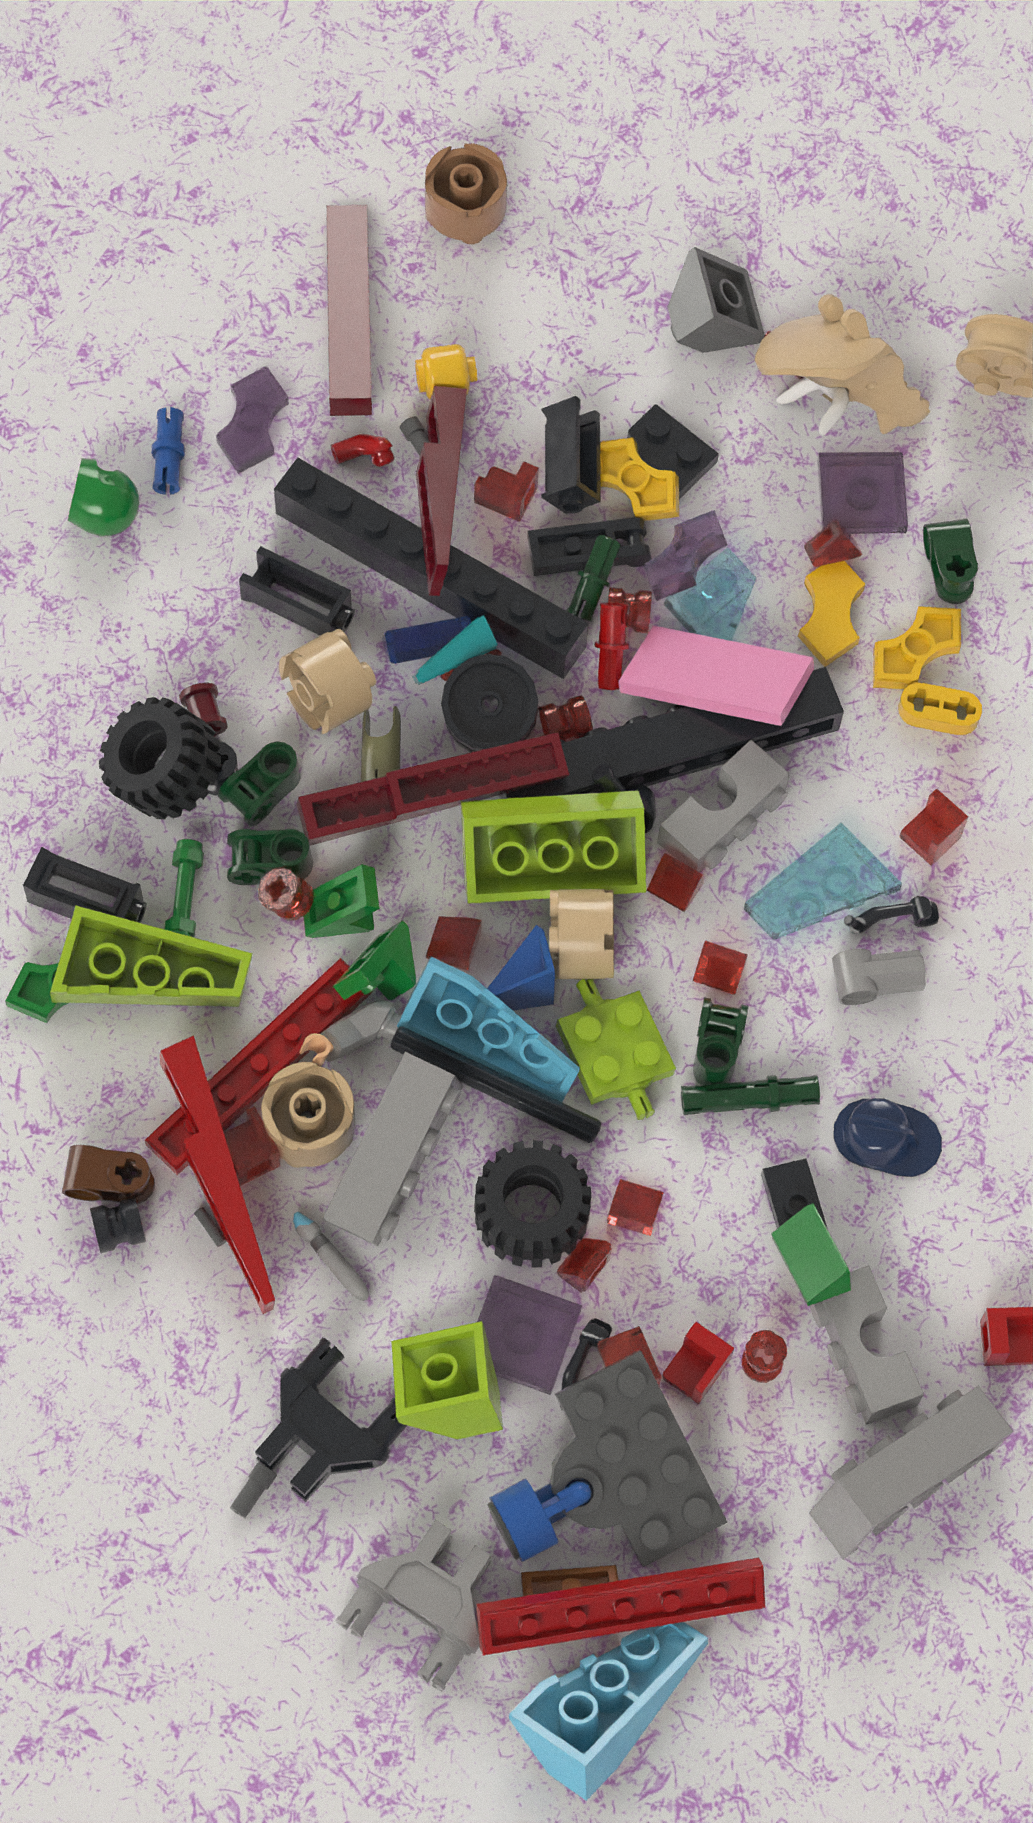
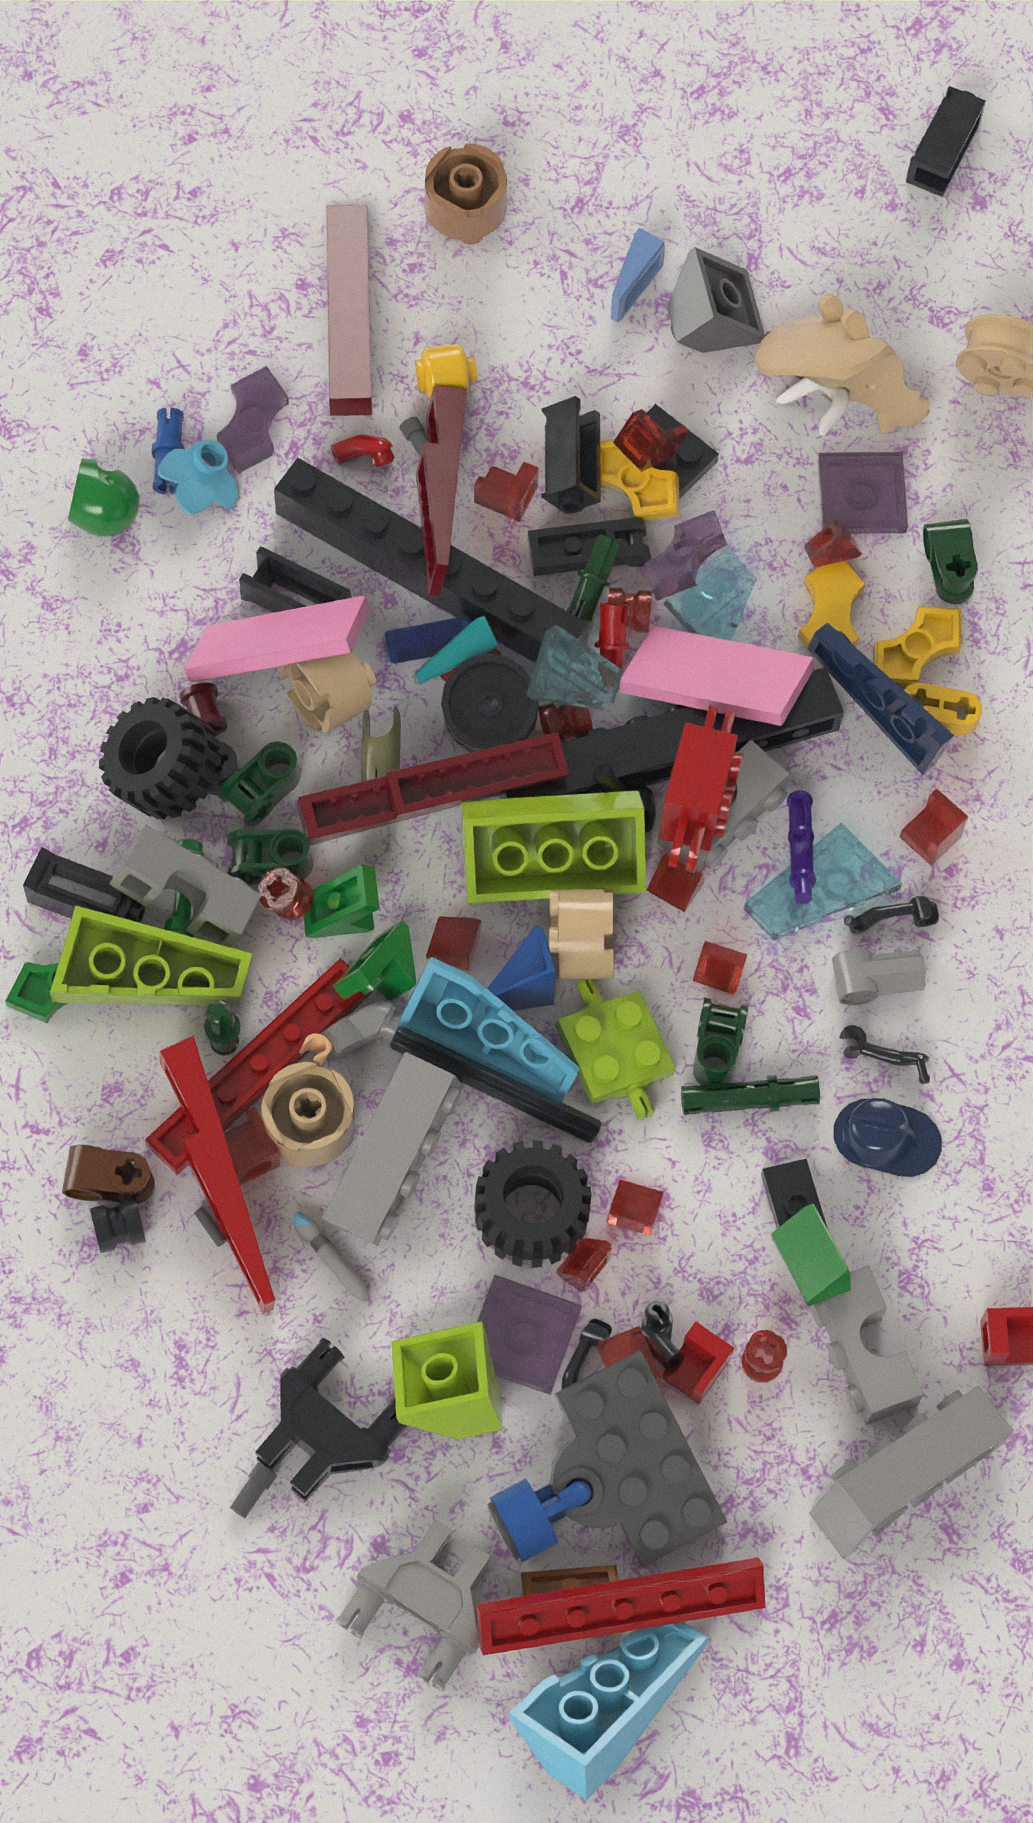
(197, 481): none -> medium azure plate
(218, 900): none -> light grey arch
(222, 1028): none -> dark green axle
(277, 639): none -> bright pink tile
(573, 673): none -> clear light blue wing
(639, 268): none -> medium blue slope
(646, 442): none -> clear red panel
(657, 1330): none -> black arm
(700, 788): none -> red brick
(801, 845): none -> dark purple piece
(891, 1056): none -> black piece
(894, 711): none -> dark blue wing
(945, 141): none -> black window

